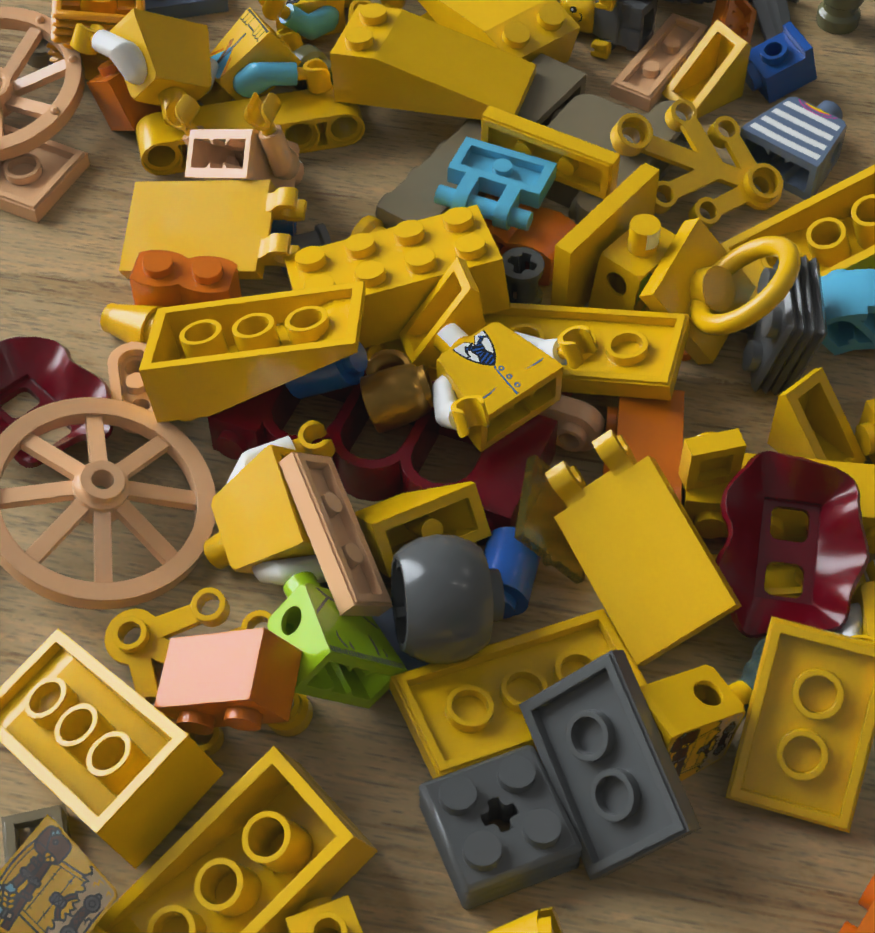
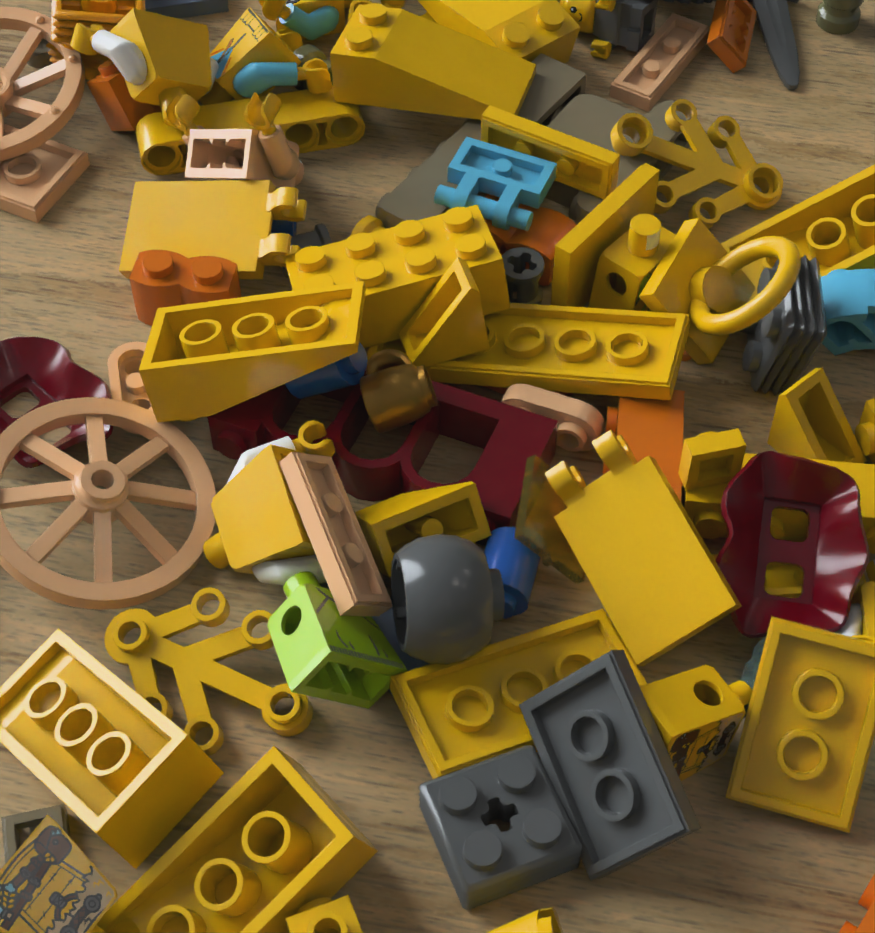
(128, 322): yellow cone -> none
(228, 680): brick -> none
(500, 377): yellow torso -> none
(713, 71): yellow slope -> none
(781, 64): blue brick -> none
(798, 142): sand blue torso -> none

